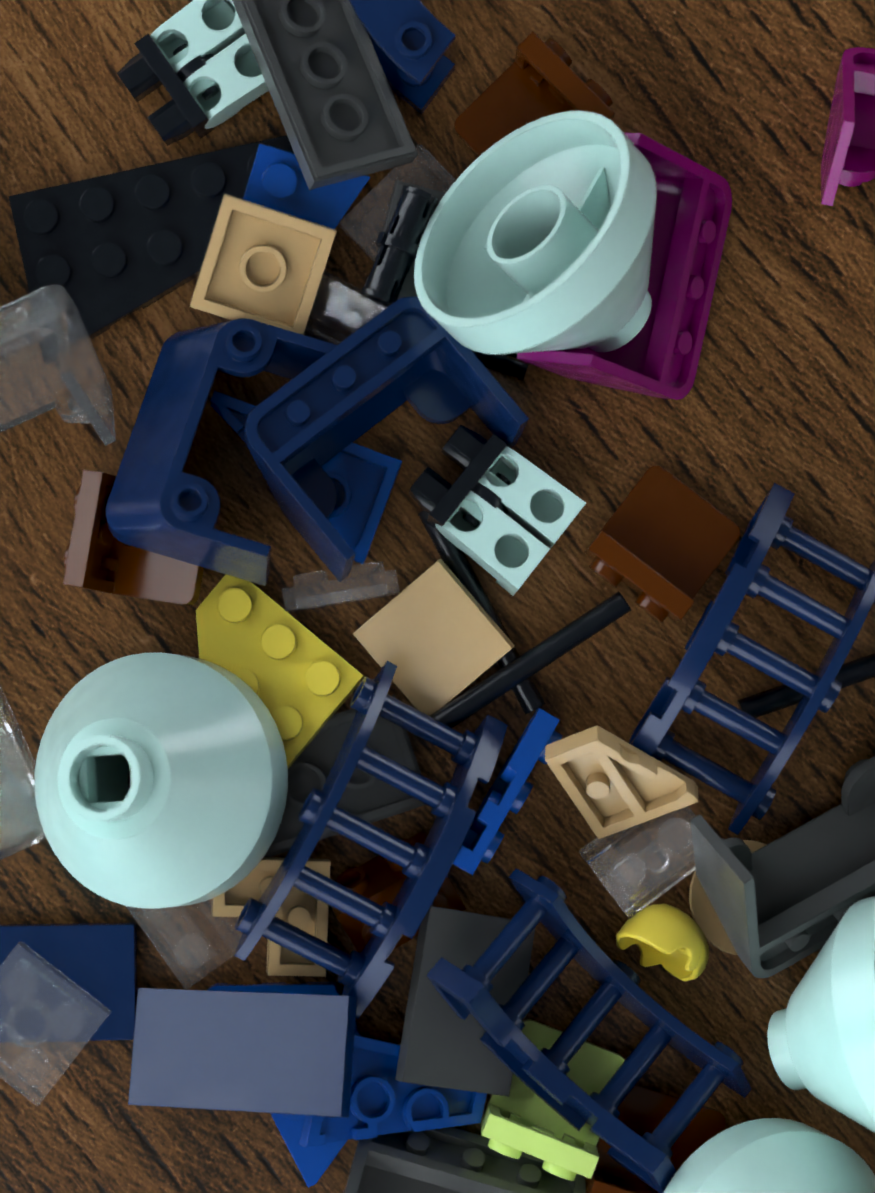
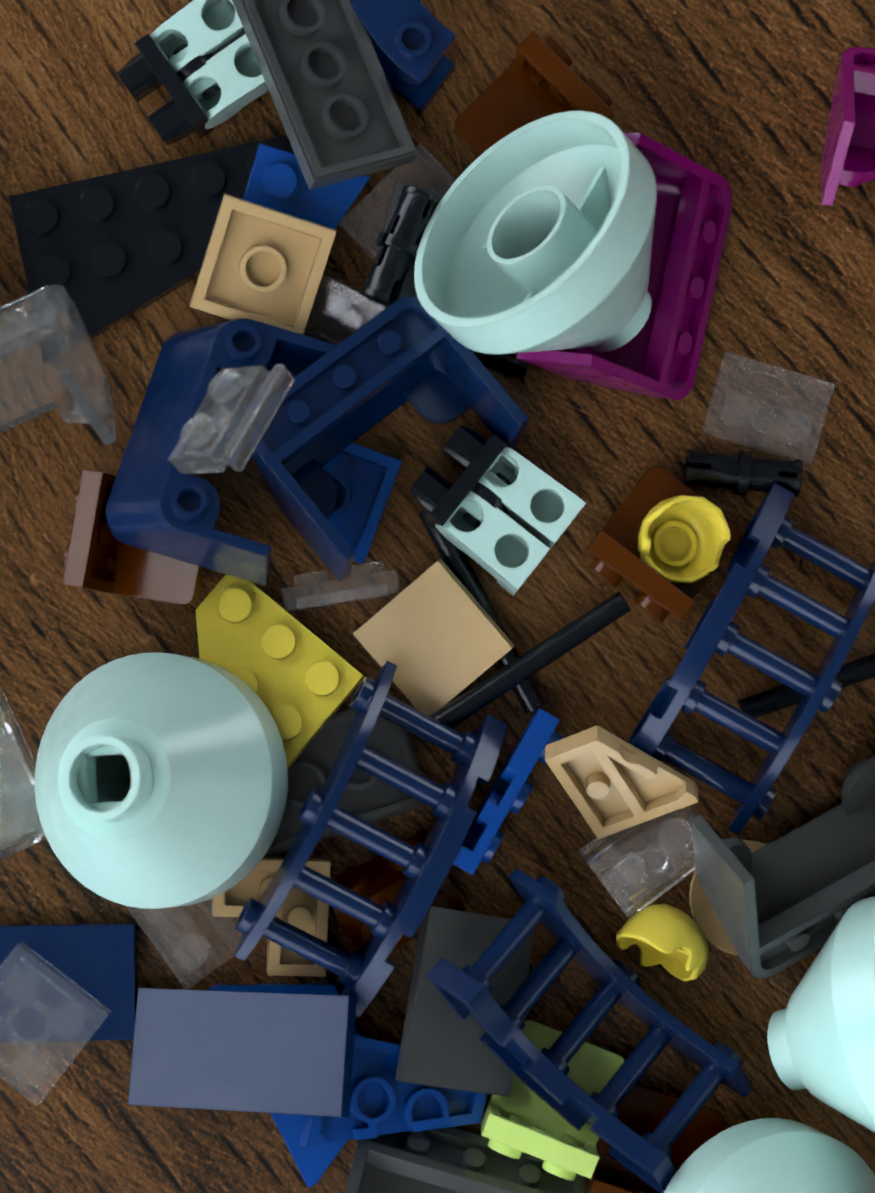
(231, 419): none -> clear plate
(683, 538): none -> light yellow hair
(741, 472): none -> black pin
(767, 408): none -> clear plate

